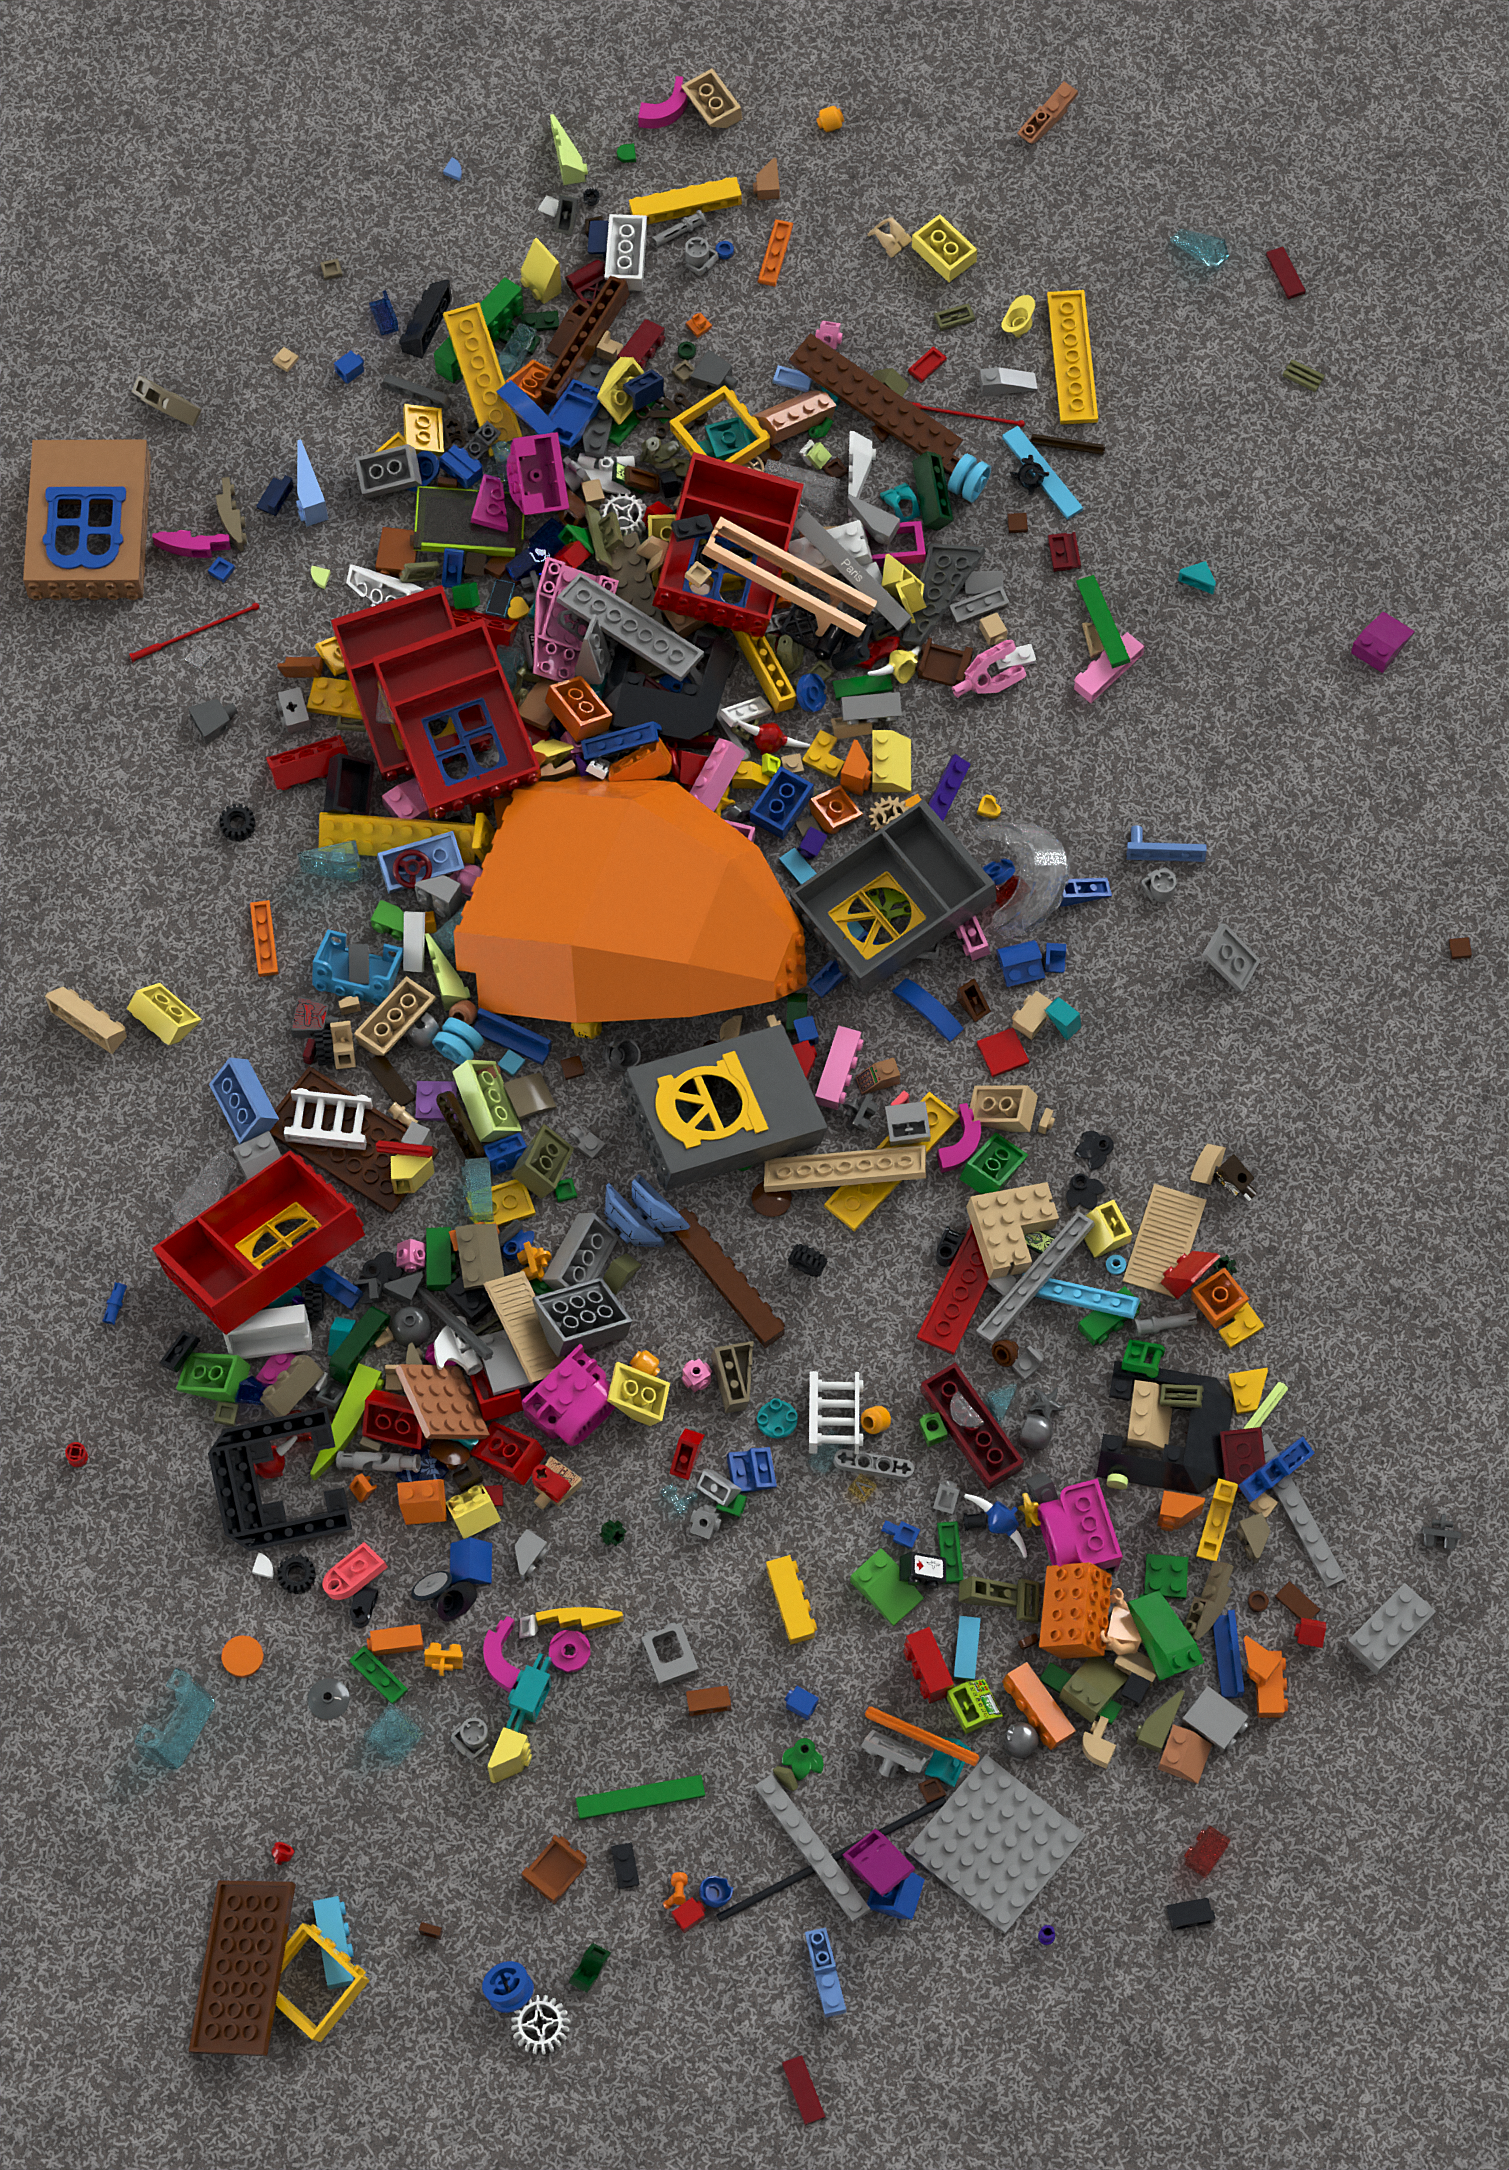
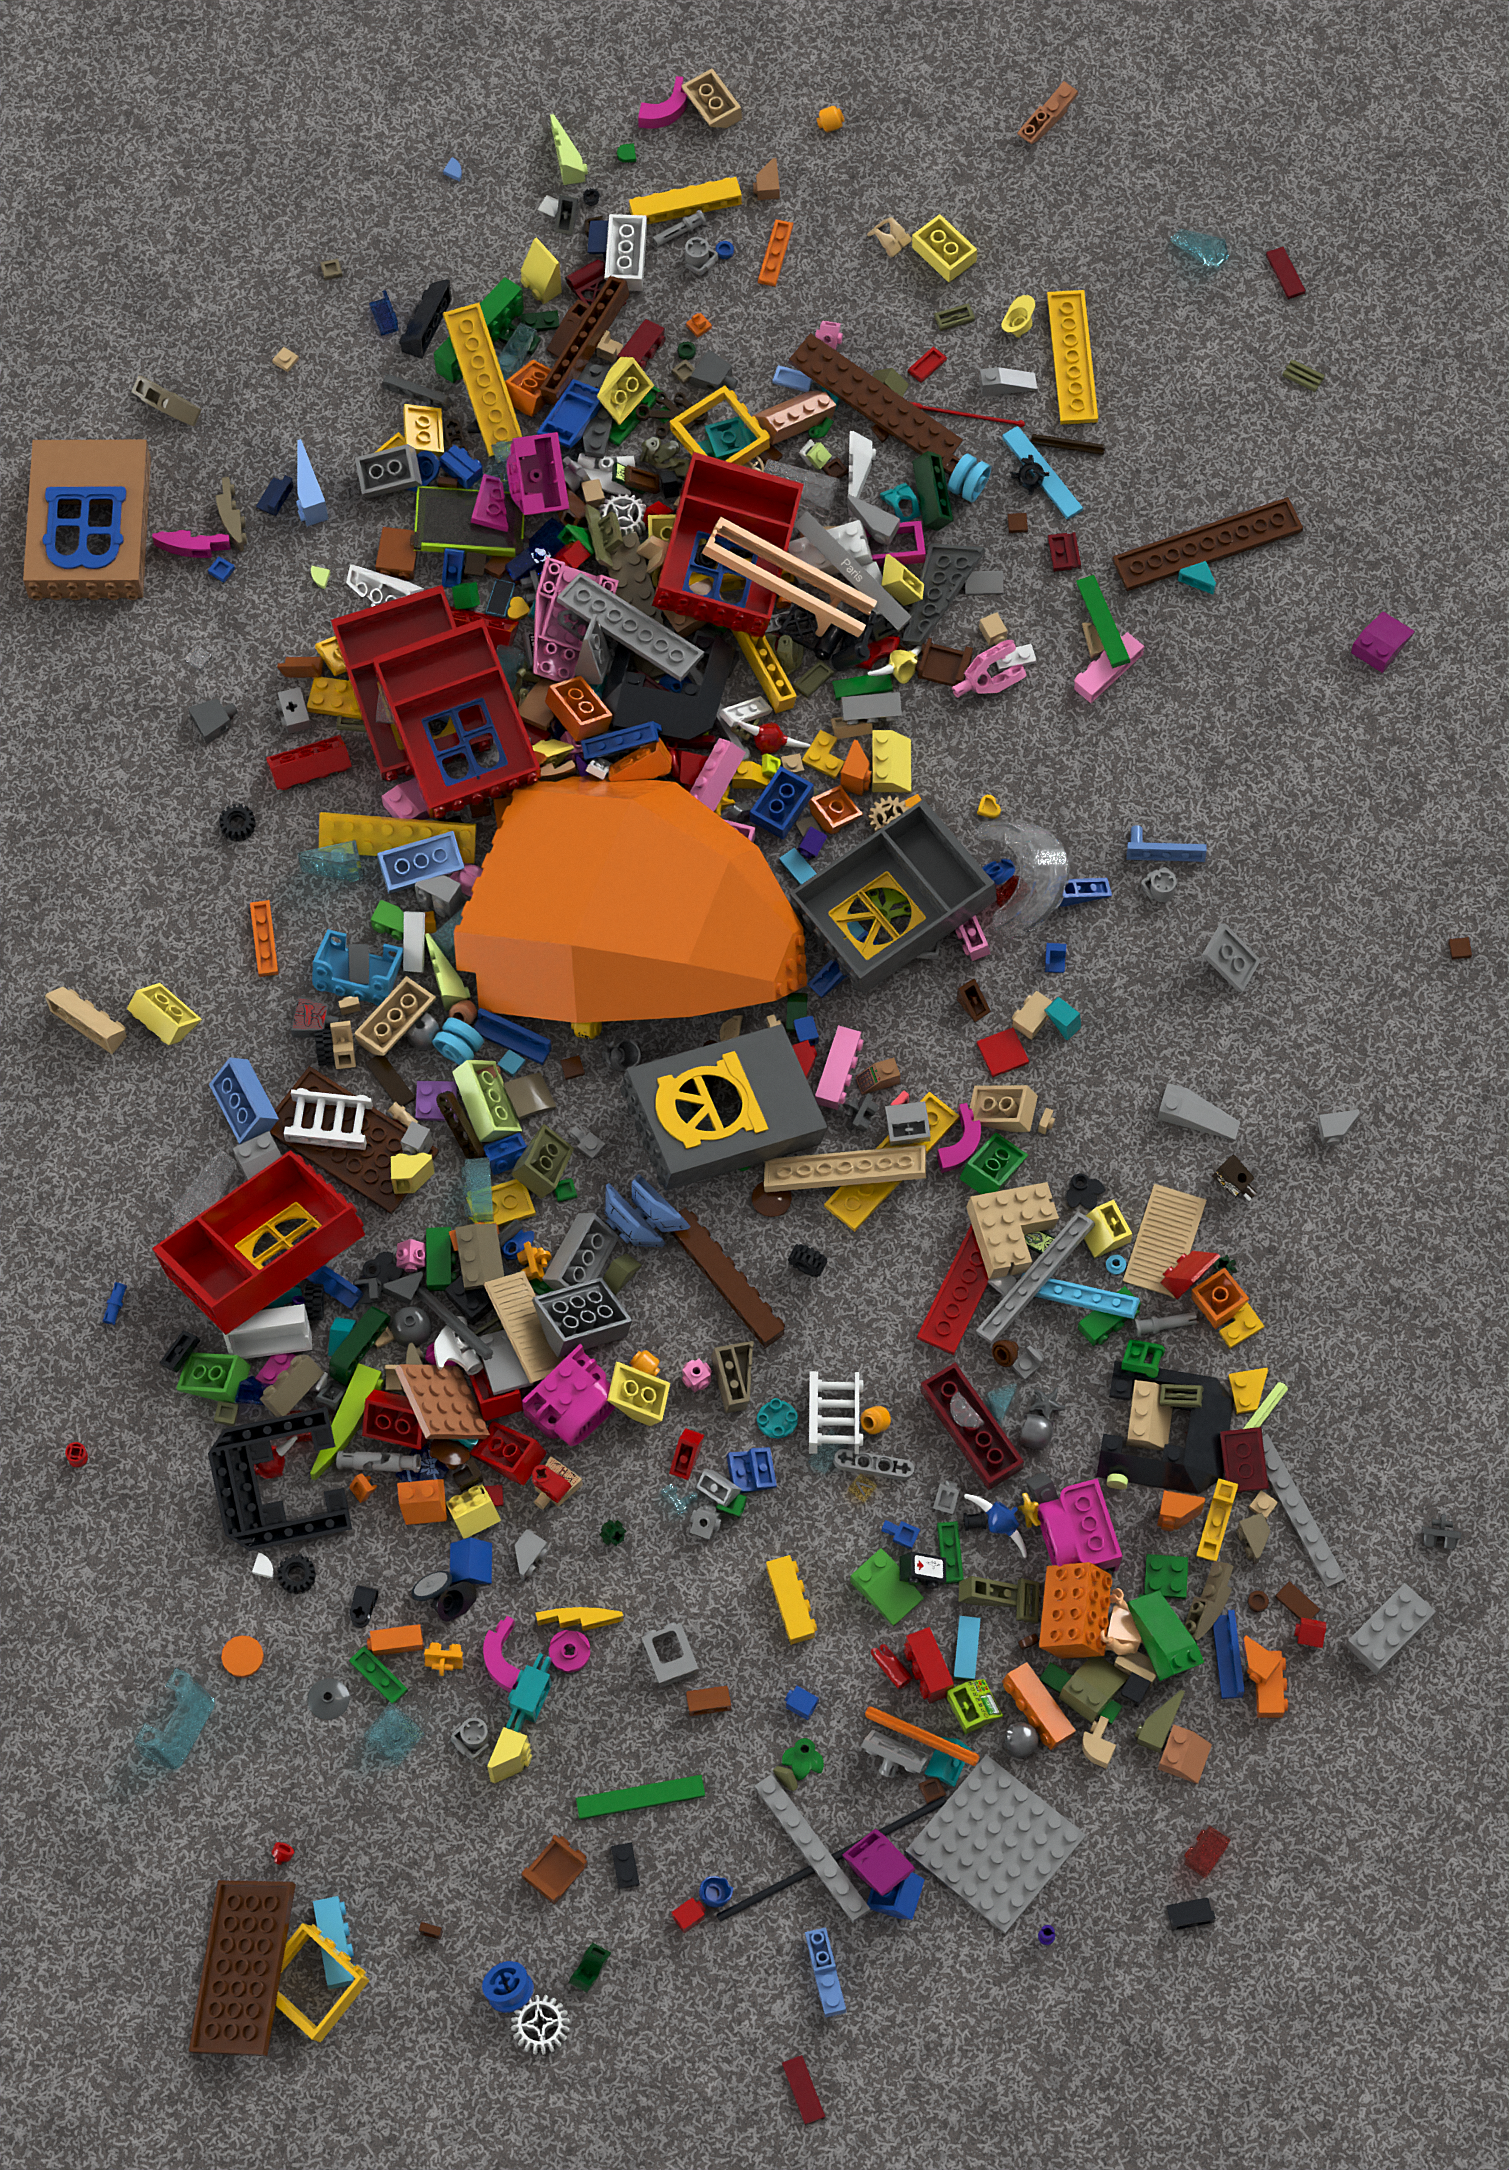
(156, 647): red piece -> none
(310, 1051): dark red tile -> none
(349, 366): blue brick -> none
(349, 785): black piece -> none
(353, 1572): coral tile -> none
(368, 1445): dark tan tile -> none
(404, 1149): red axle -> none
(412, 875): dark red piece -> none
(420, 571): olive tile -> none
(482, 440): dark grey slope -> none
(482, 836): yellow plate -> none
(526, 409): blue slope -> none
(528, 1626): white slope -> none
(645, 388): dark blue panel -> none
(679, 1881): orange piece -> none
(692, 527): black plate -> none
(698, 574): tan plate -> none
(811, 692): blue tile -> none
(892, 1666): none -> red piece
(910, 596): light yellow panel -> none
(929, 1008): blue slope -> none
(932, 1437): bright green brick -> none
(948, 785): dark purple plate -> none
(949, 1244): black piece -> none
(978, 605): light grey plate -> none
(1020, 963): blue brick -> none
(1091, 1148): black plate -> none
(1190, 1110): none -> light grey wedge
(1206, 1163): tan slope -> none
(1207, 543): none -> reddish brown plate
(1216, 1719): light grey panel -> none
(1276, 1469): blue slope -> none
(1335, 1126): none -> light grey slope

